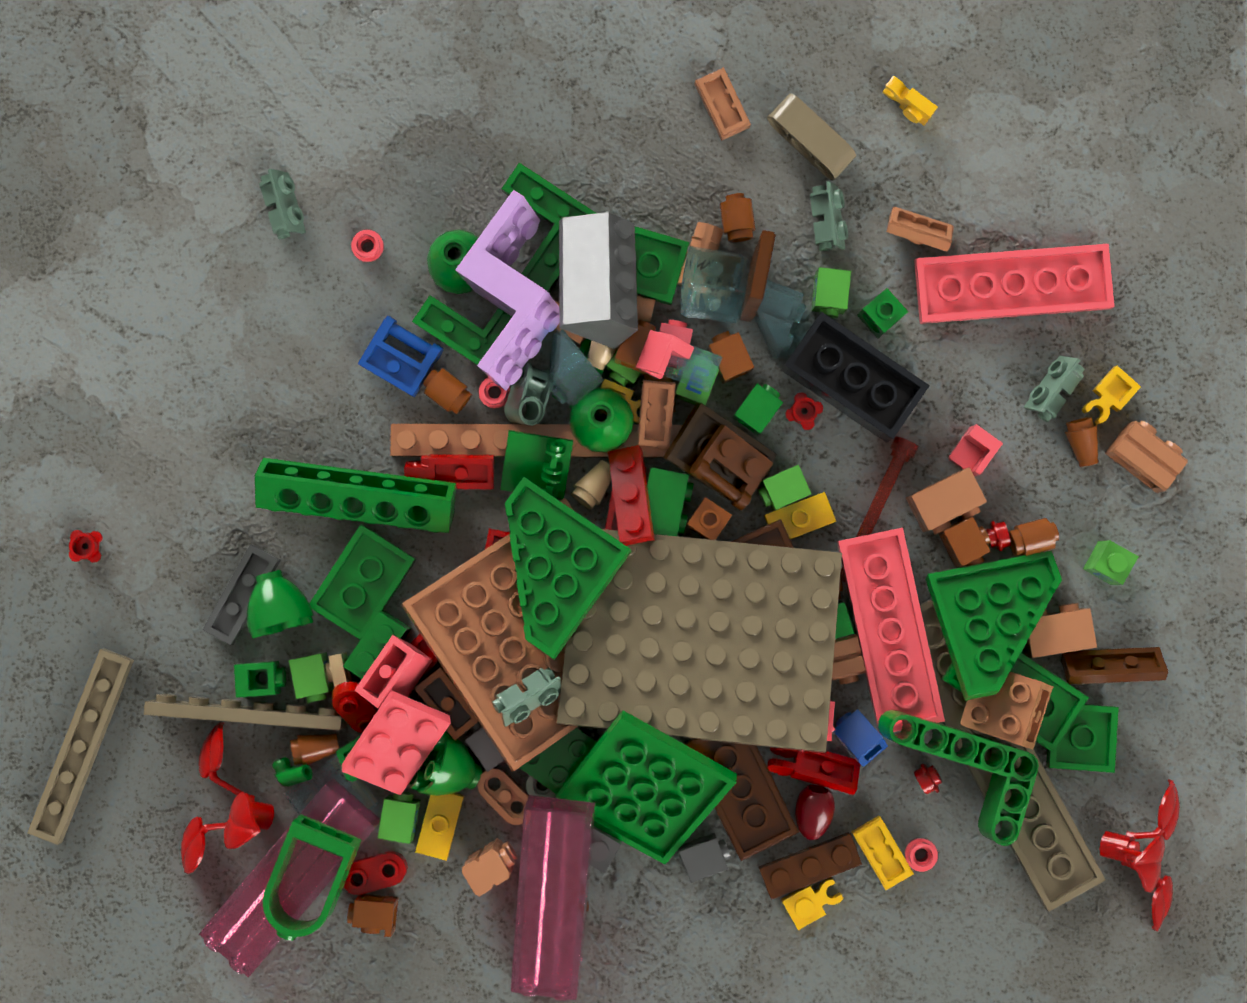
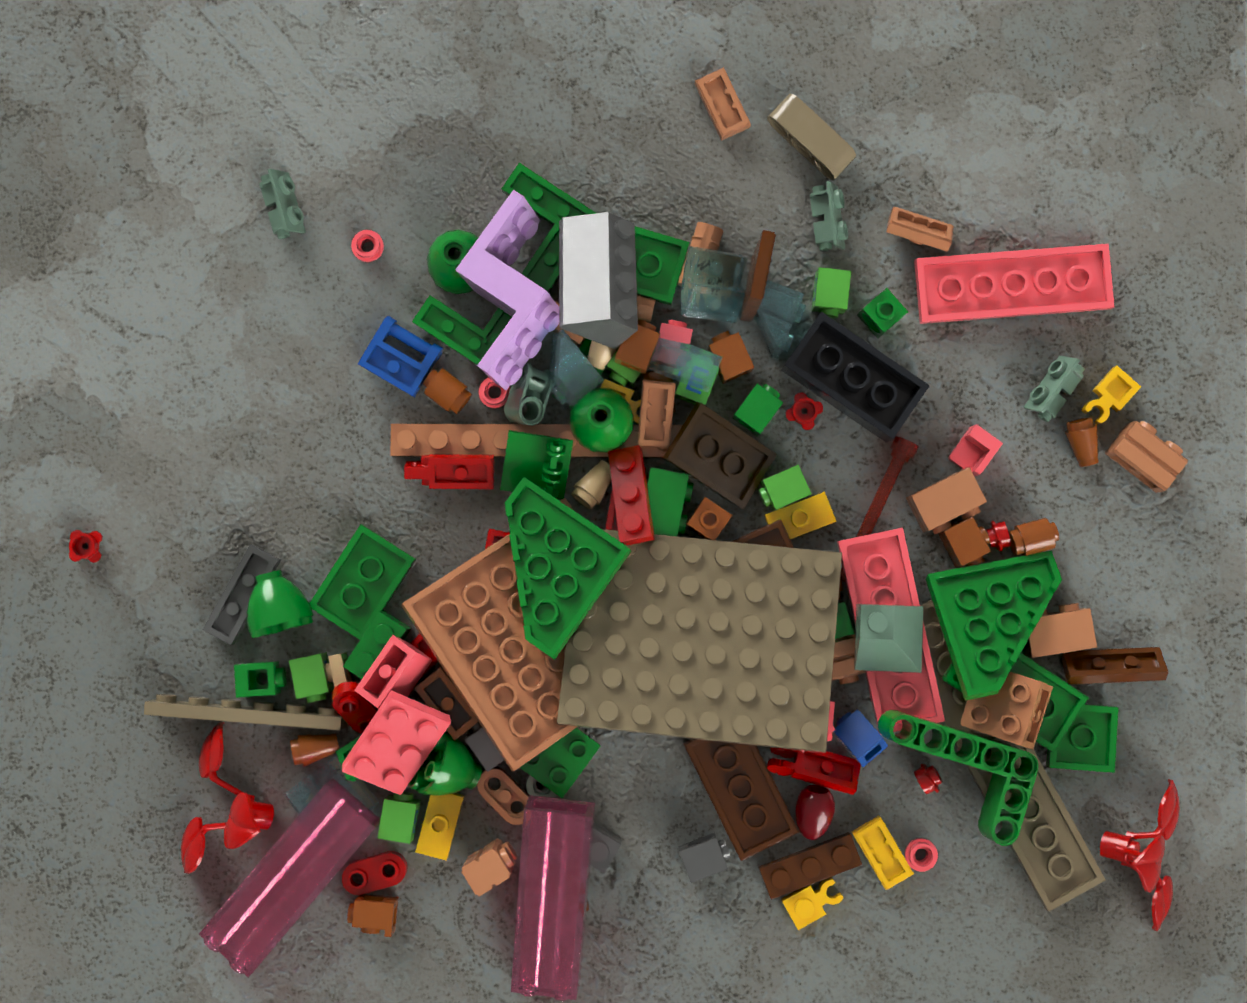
(80, 746): dark tan plate -> none
(289, 775): green arm -> none
(325, 838): green window -> none
(355, 495): green brick -> none
(516, 706): sand green hinge -> none
(647, 787): green plate -> none
(658, 352): coral panel -> none
(737, 218): dark orange brick -> none
(738, 459): reddish brown plate -> none
(888, 638): none -> sand green slope
(914, 105): yellow plate -> none
(1110, 562): bright green brick -> none

